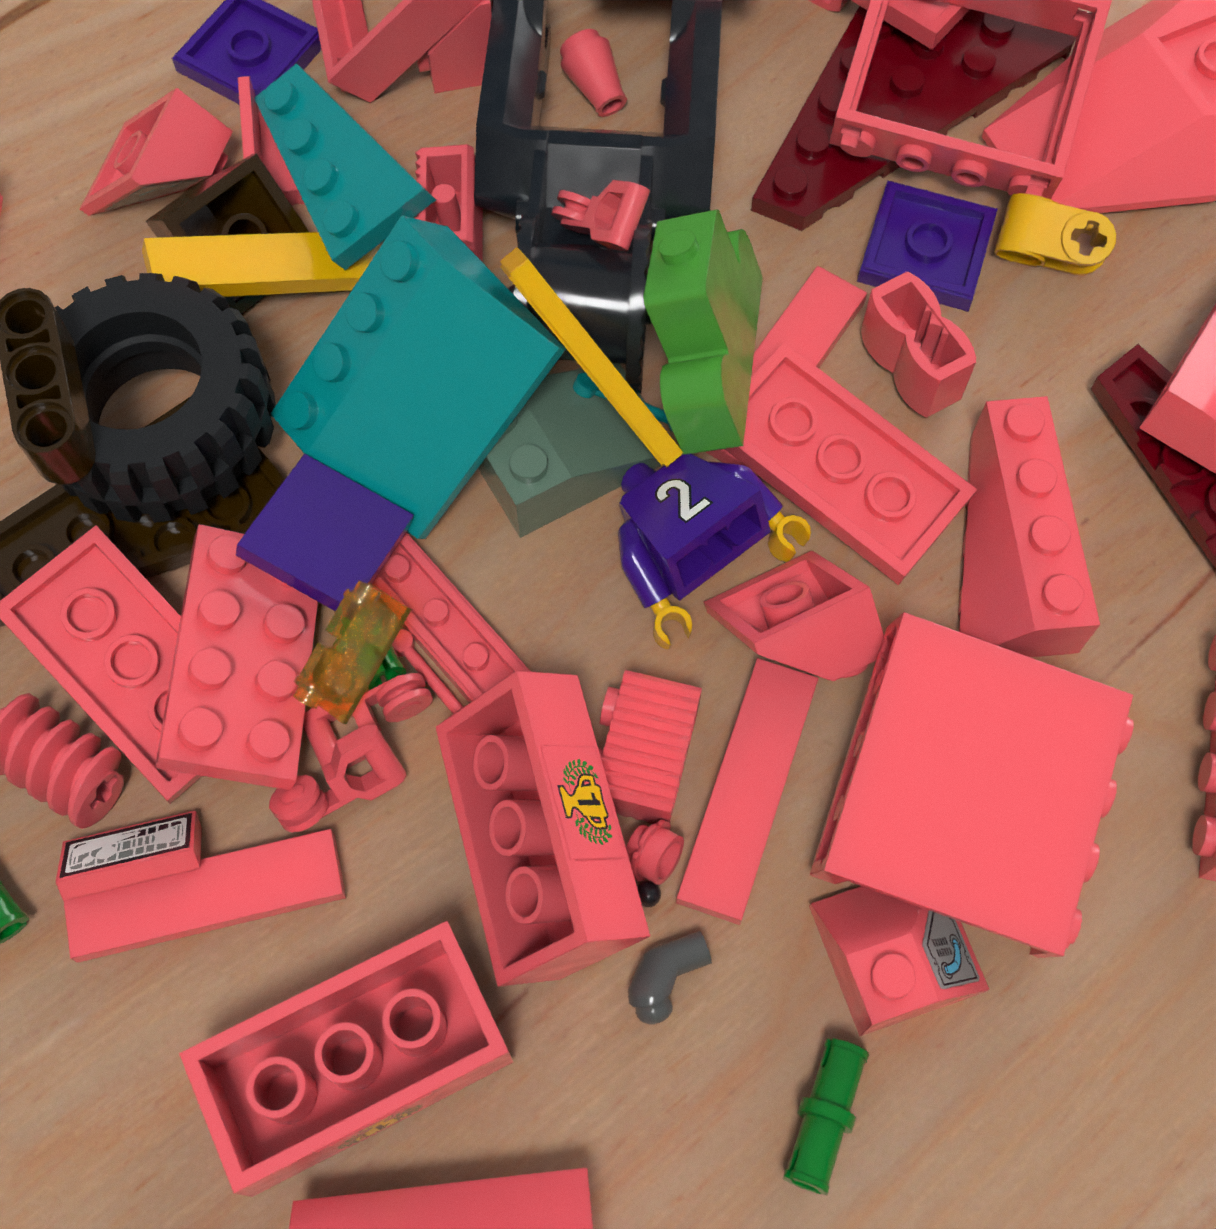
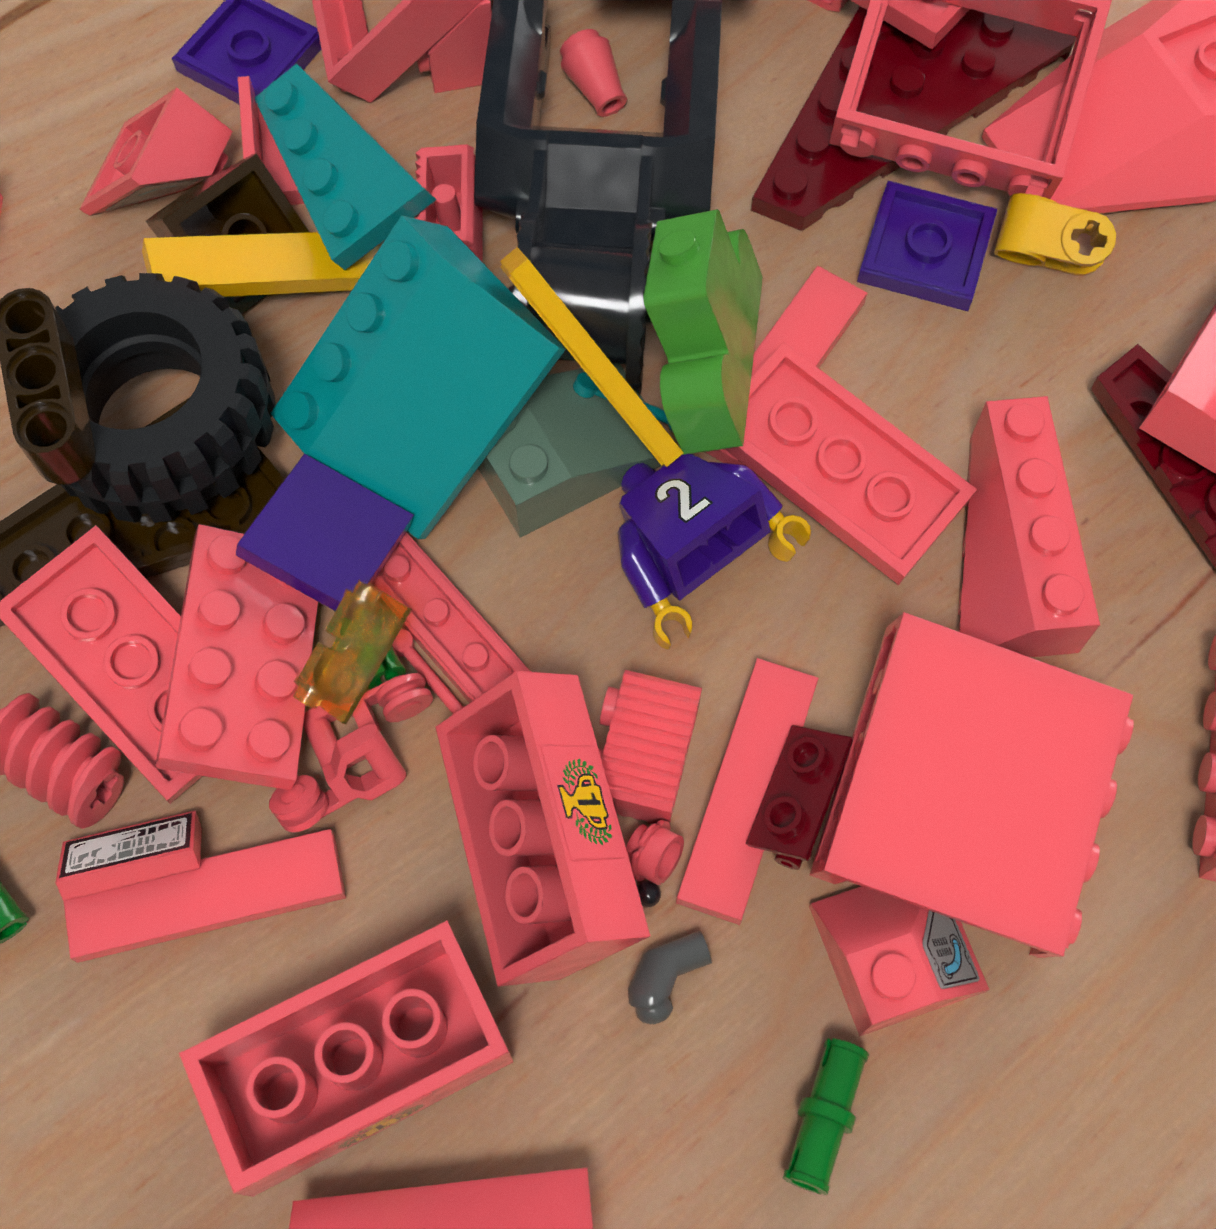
(606, 218): coral piece -> none
(799, 795): none -> dark red hinge
(804, 617): coral slope -> none
(917, 344): coral brick -> none

